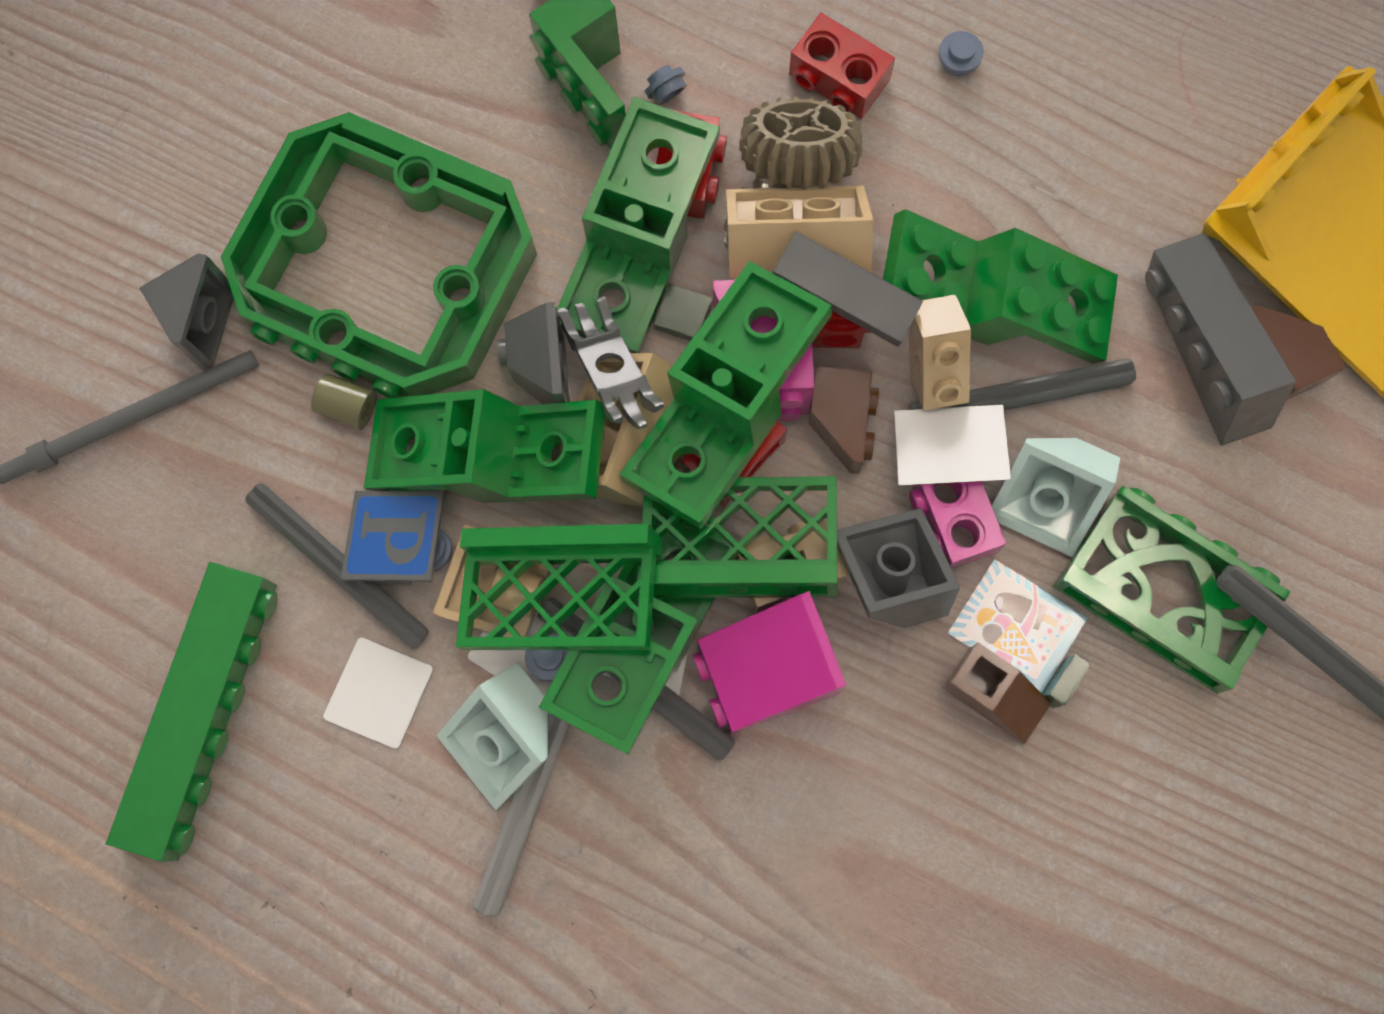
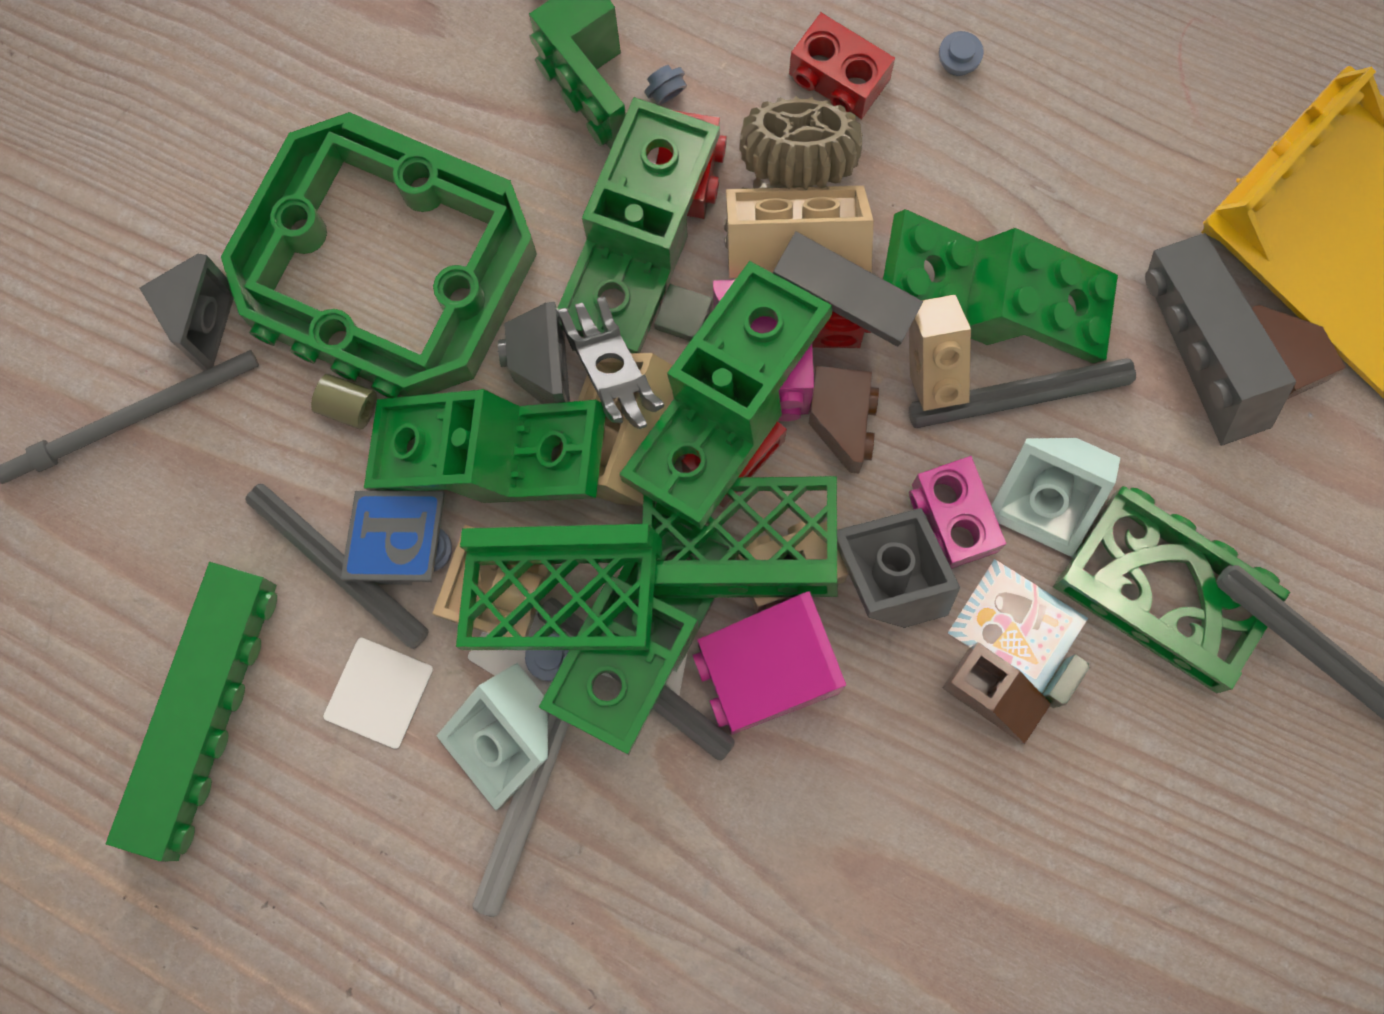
(951, 445): white sticker -> none

